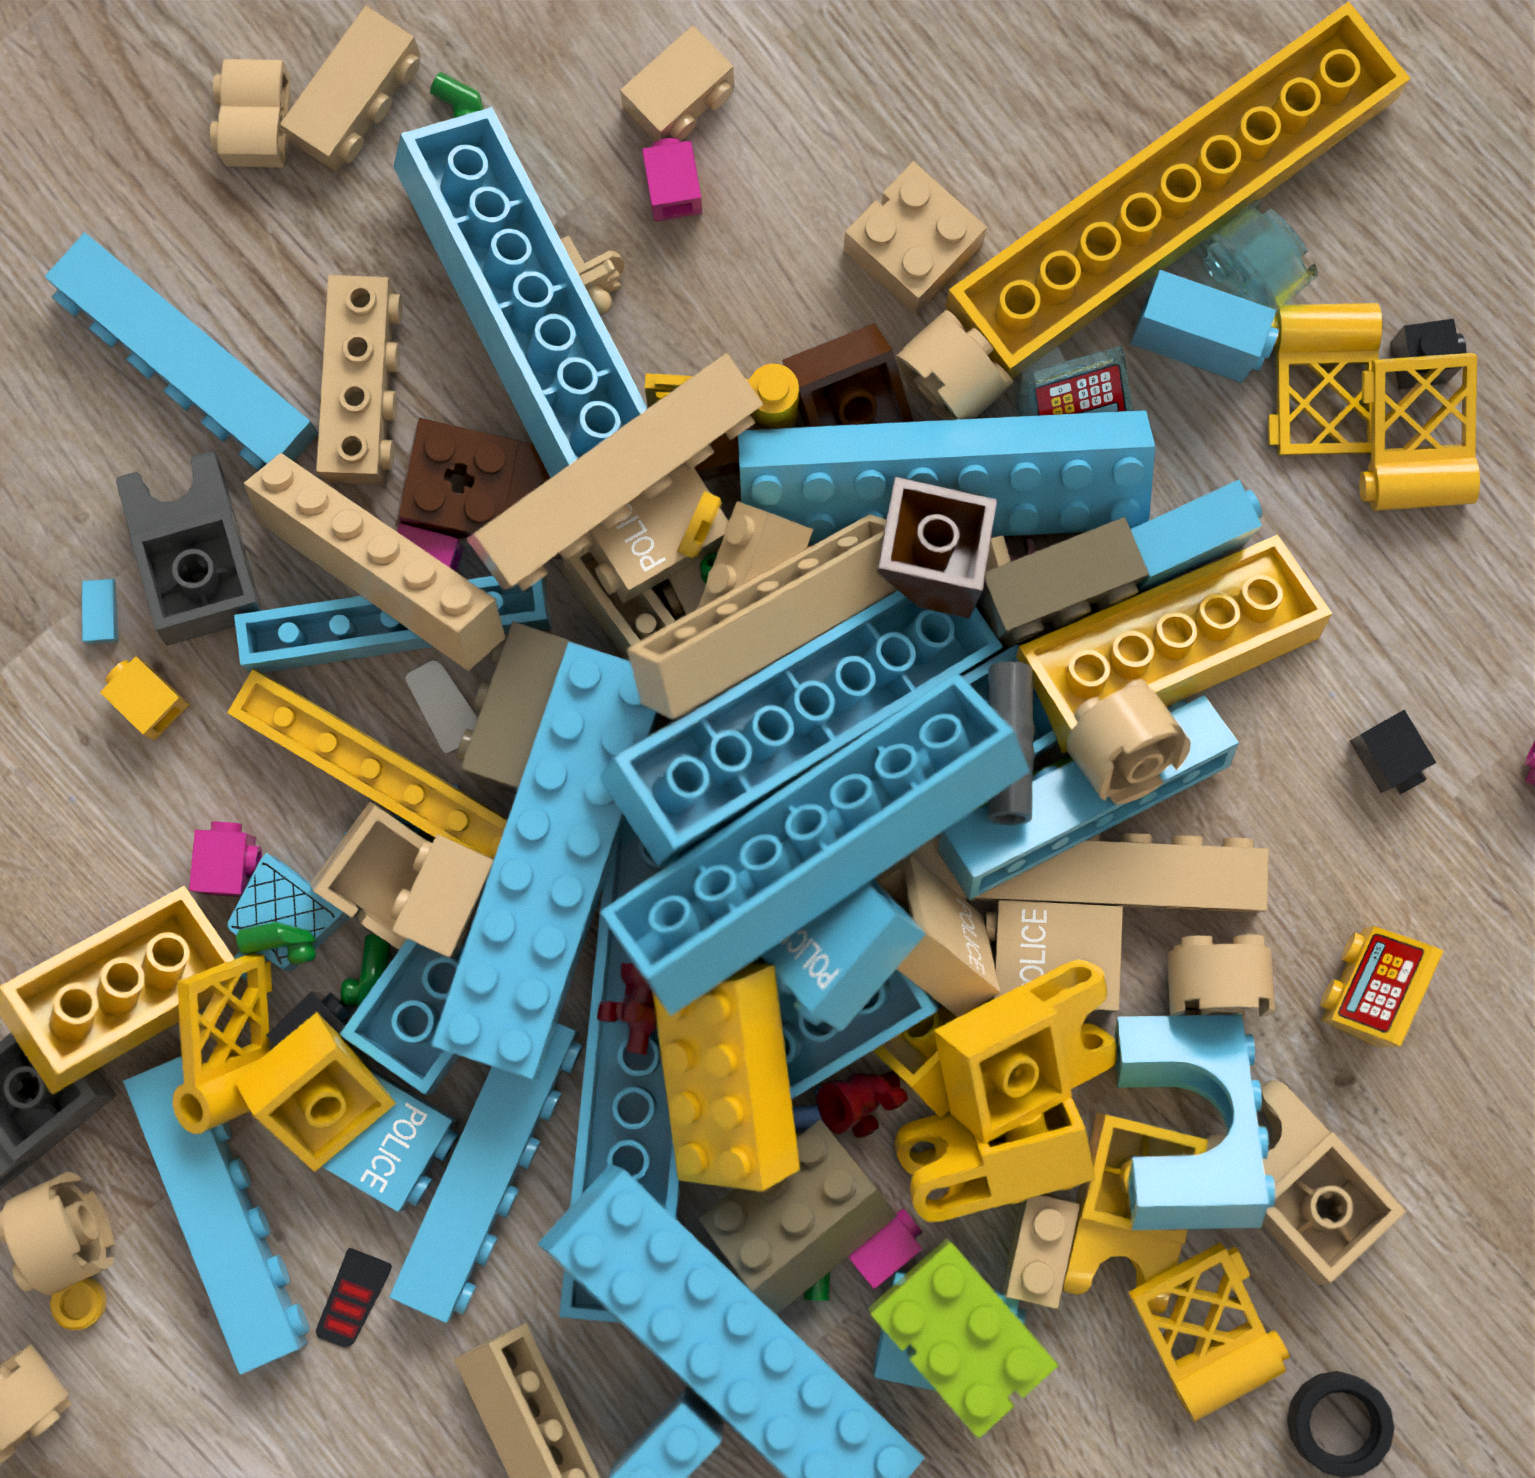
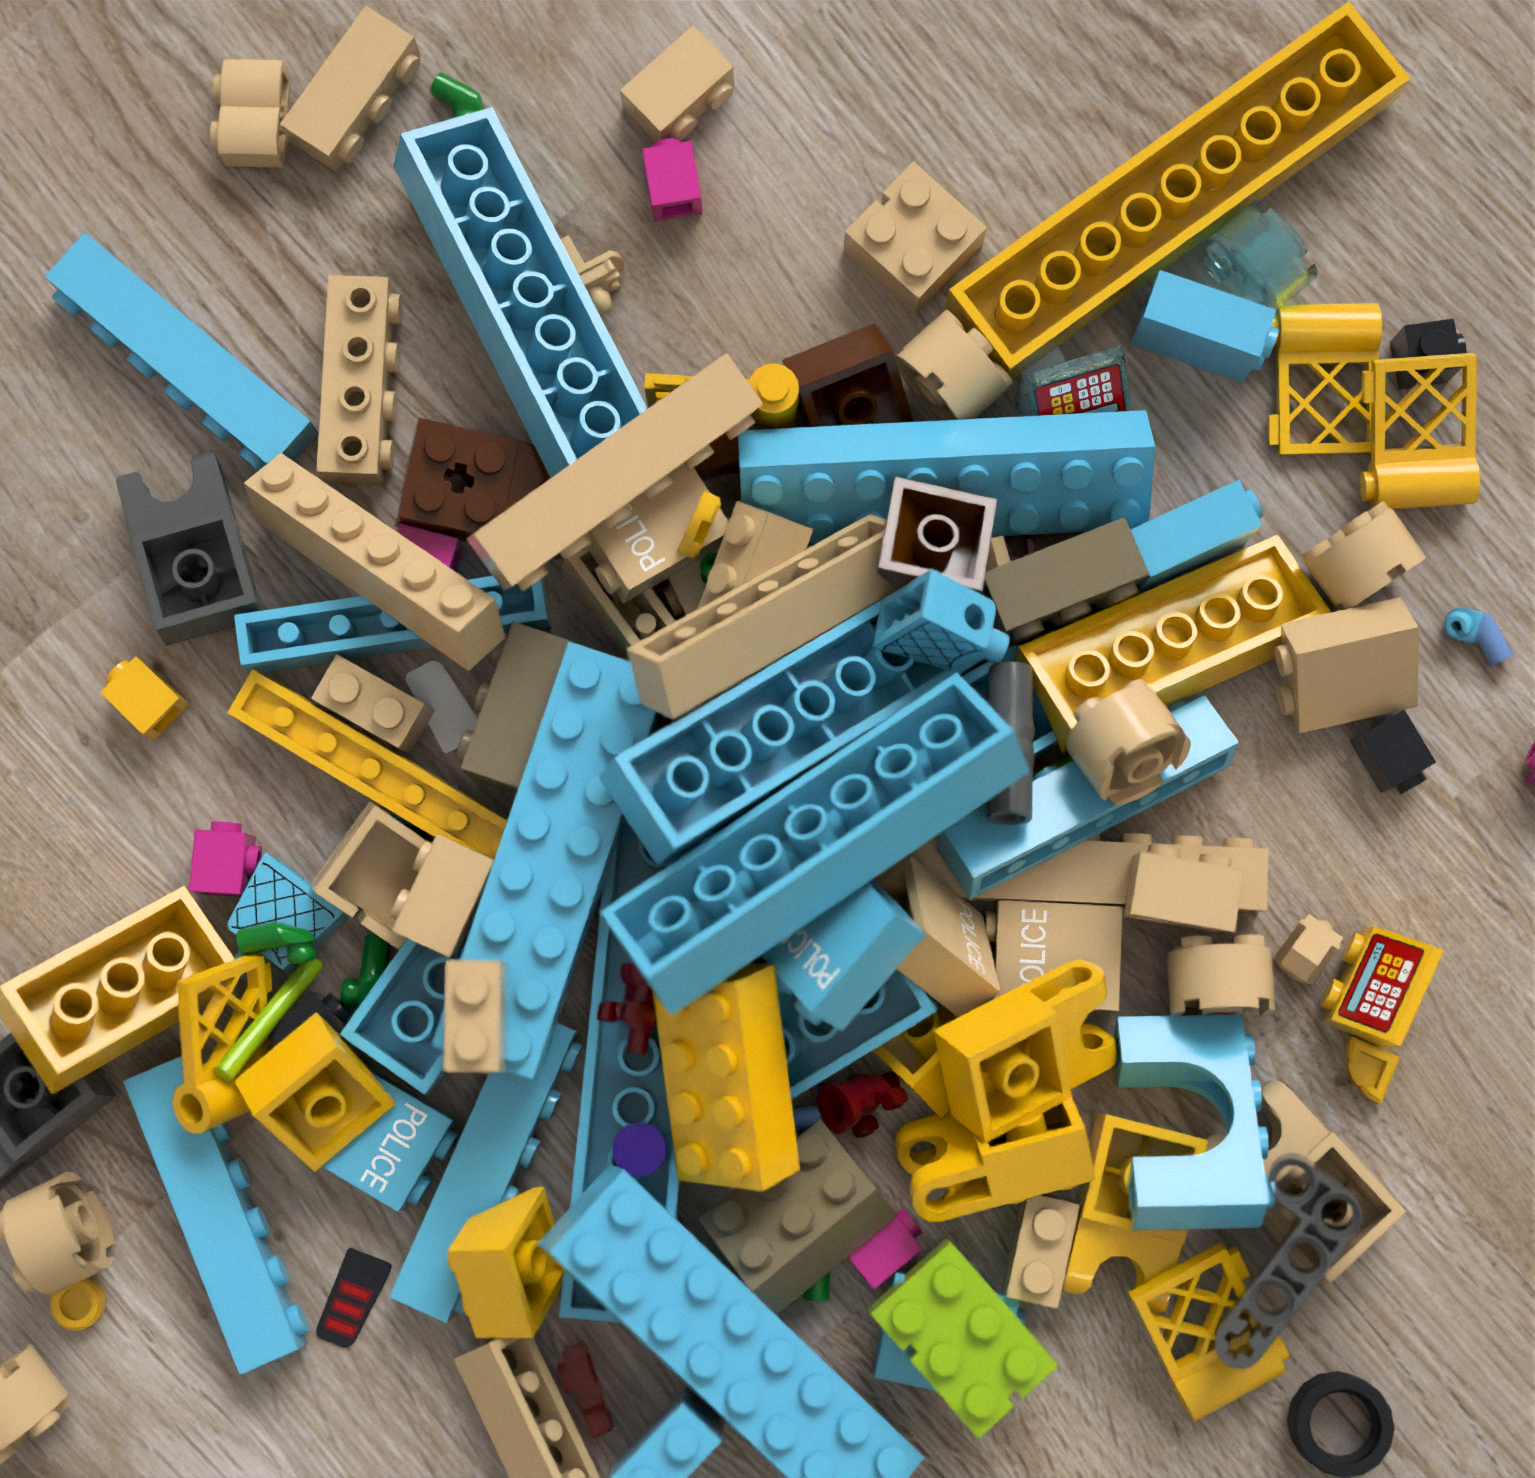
(99, 611): medium azure piece -> none
(267, 1020): none -> lime bar
(373, 704): none -> tan brick
(475, 1016): none -> tan brick
(503, 1271): none -> yellow slope
(579, 1375): none -> clear red plate
(639, 1149): none -> dark purple tile
(939, 623): none -> medium azure torso
(1184, 891): none -> tan brick
(1279, 1269): none -> dark grey beam
(1308, 950): none -> tan piece
(1348, 665): none -> tan brick
(1363, 557): none -> tan brick
(1369, 1068): none -> yellow tile
(1479, 629): none -> arm

